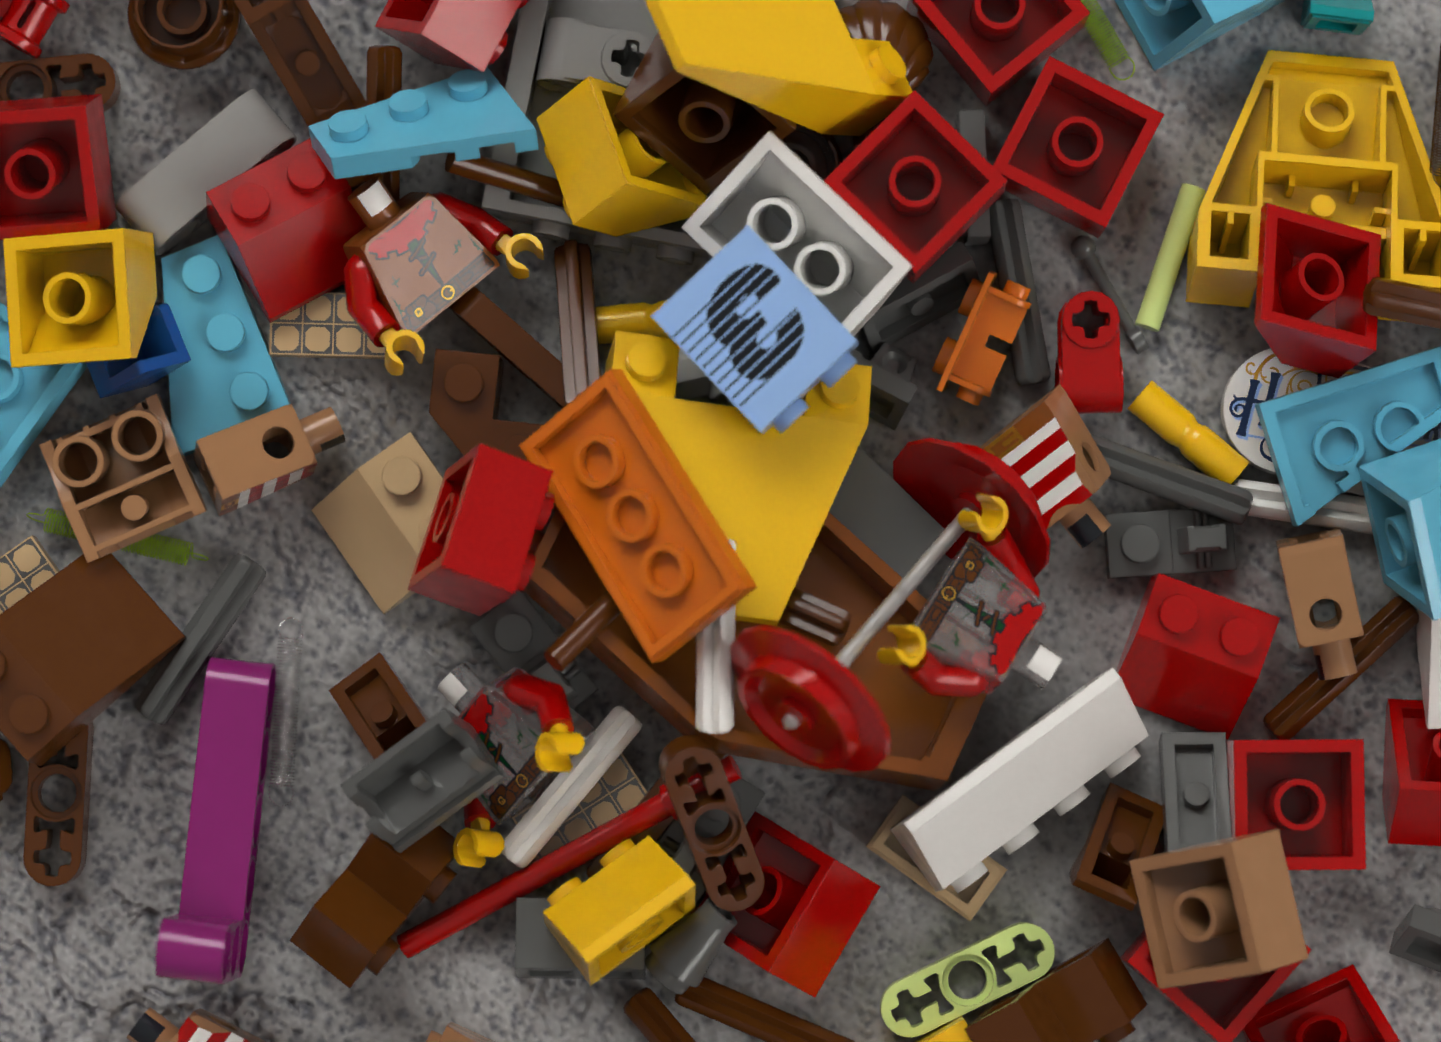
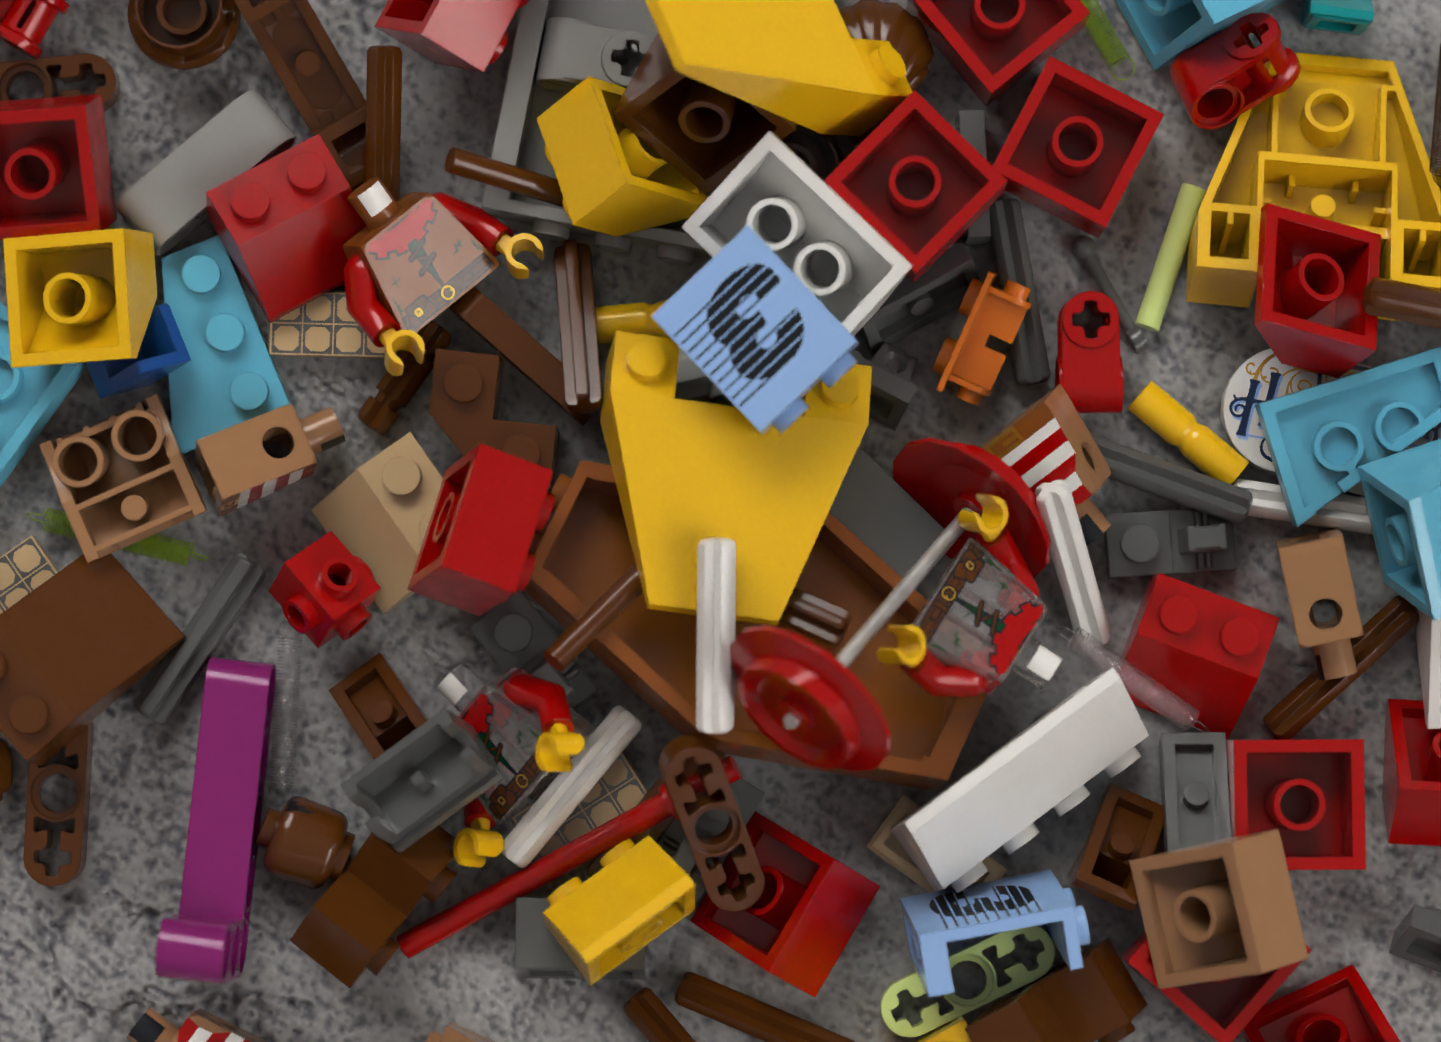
(305, 842): none -> reddish brown head
(325, 591): none -> red brick
(397, 391): none -> reddish brown axle
(441, 117): medium azure wing -> none
(638, 516): orange tile -> none
(688, 948): dark grey cone -> none
(988, 909): none -> light blue panel
(1072, 560): none -> white axle
(1133, 672): none -> clear piece
(1229, 73): none -> red piece

